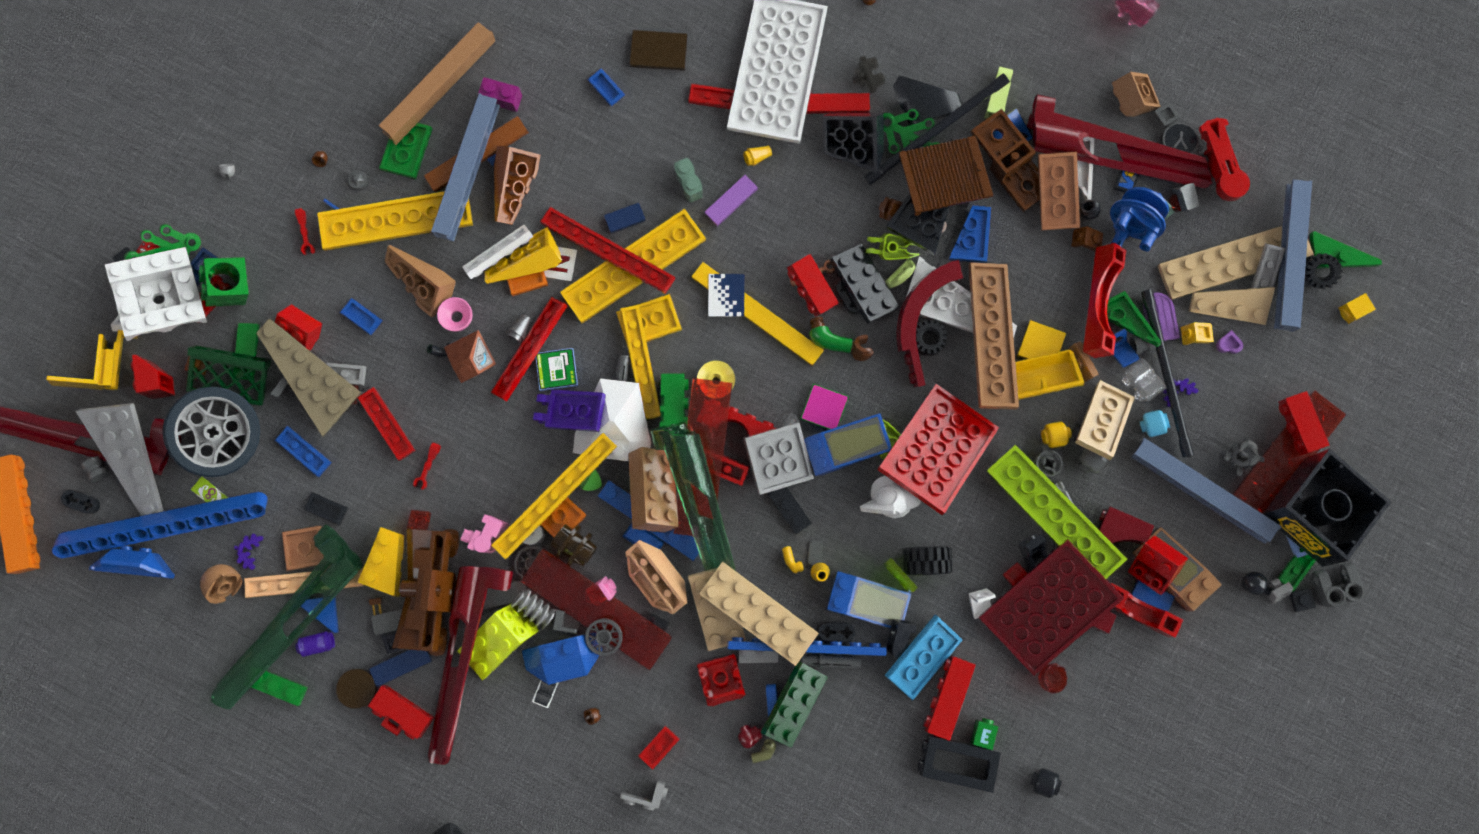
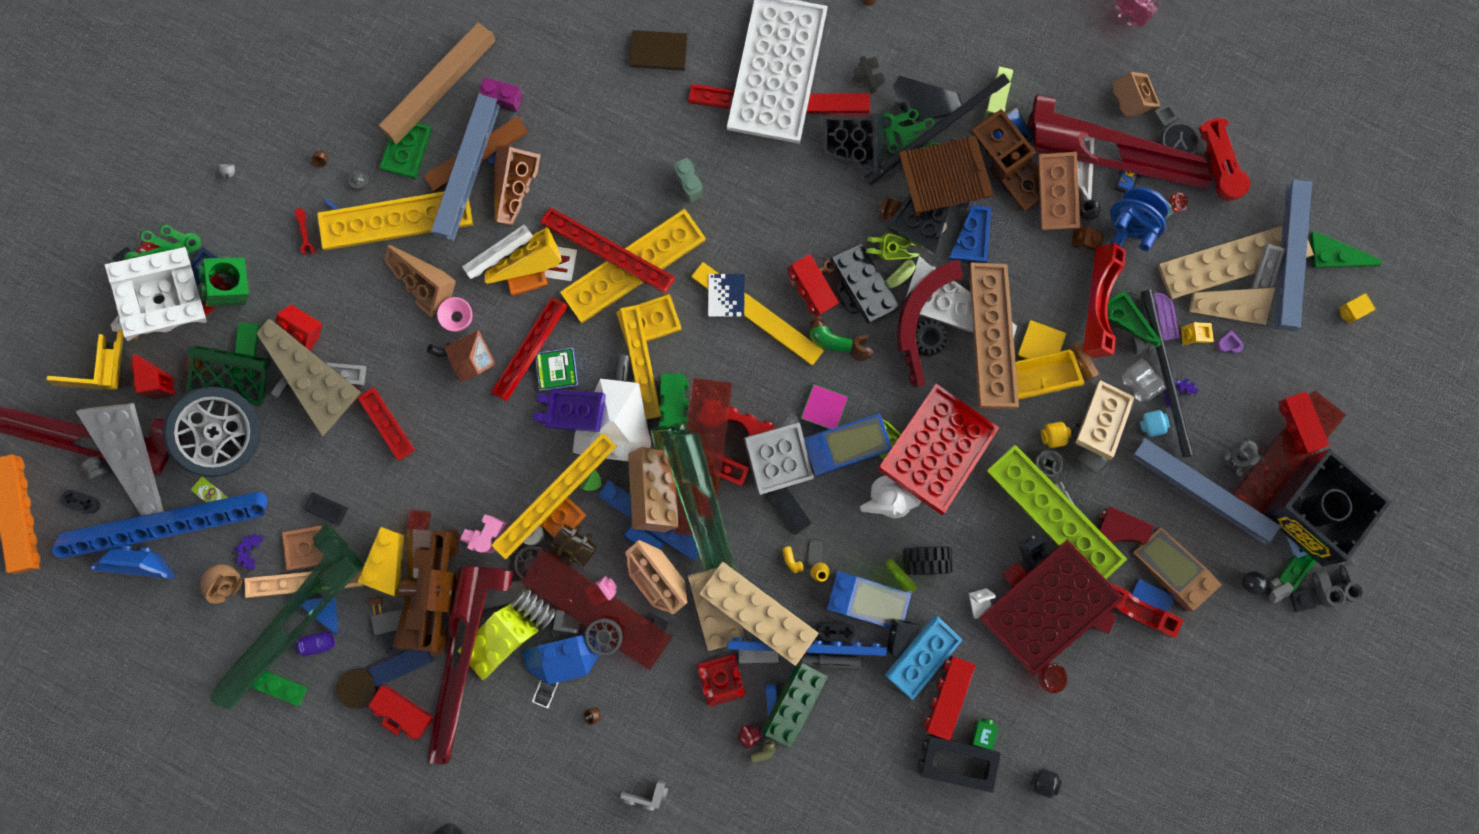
(303, 451): blue tile -> none
(361, 316): blue tile -> none
(433, 452): red piece -> none
(518, 330): flat silver cone -> none
(606, 87): blue tile -> none
(625, 218): dark blue tile -> none
(659, 747): red plate -> none
(717, 369): light yellow dish -> none
(731, 200): medium lavender tile -> none
(756, 155): yellow cone -> none
(1123, 351): blue bracket -> none
(1157, 564): red slope -> none
(1186, 196): dark grey tile -> none
(1334, 275): black tyre -> none

